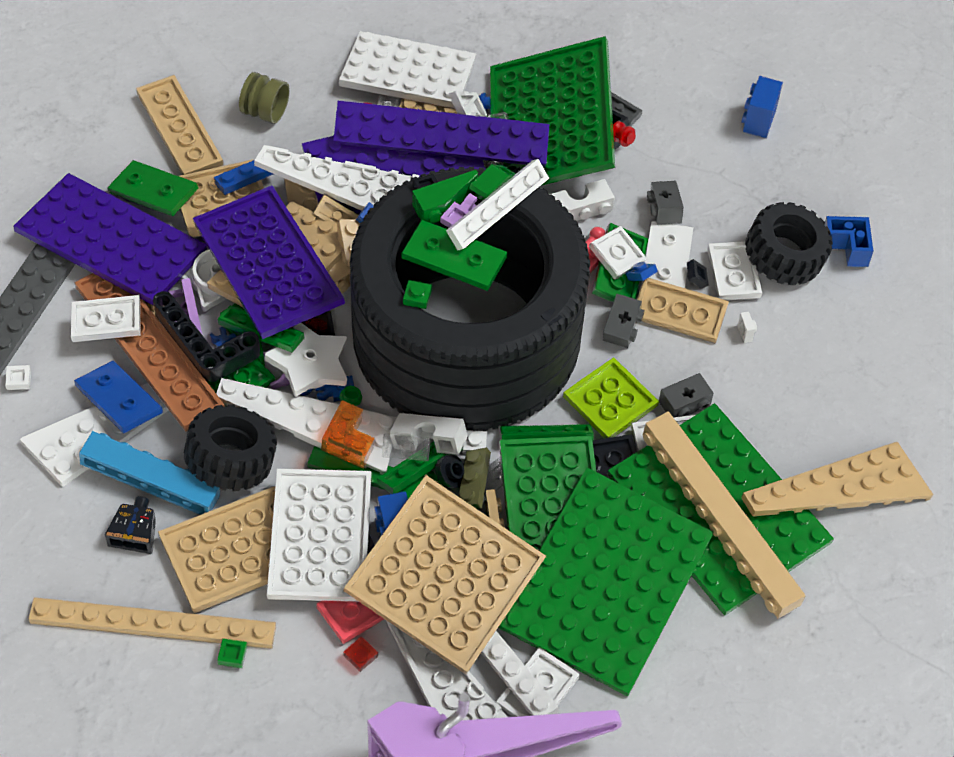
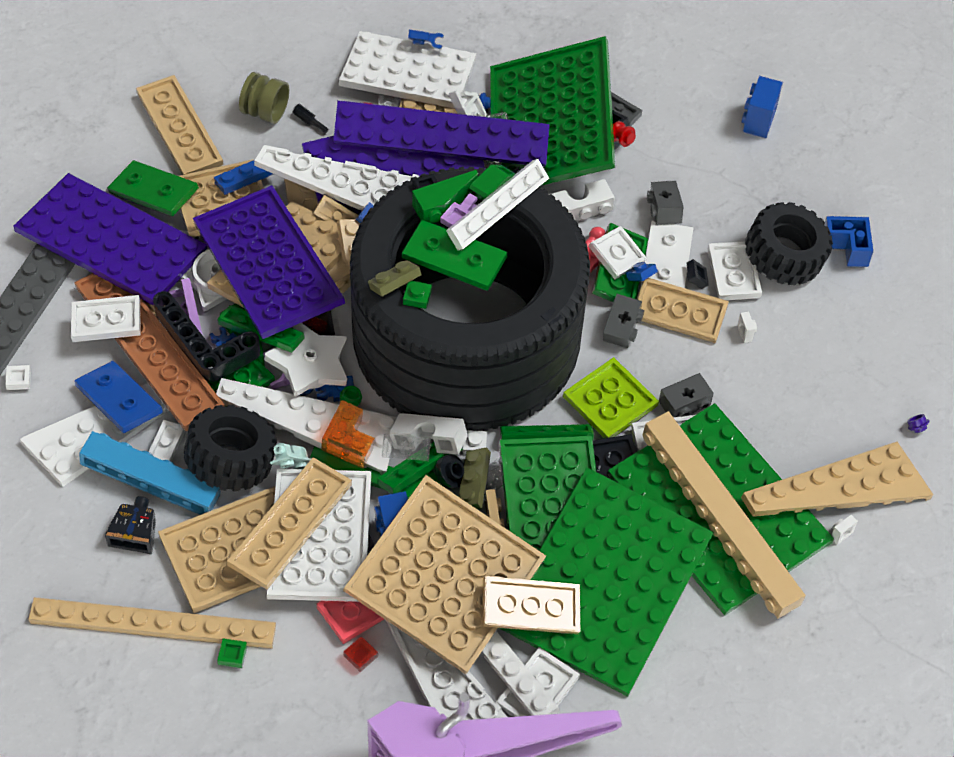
(167, 440): none -> white plate
(289, 523): none -> tan plate
(290, 456): none -> light aqua hinge
(308, 117): none -> black axle
(394, 278): none -> olive plate
(420, 37): none -> blue plate
(531, 605): none -> plate
(843, 529): none -> white plate
(918, 423): none -> dark purple plate

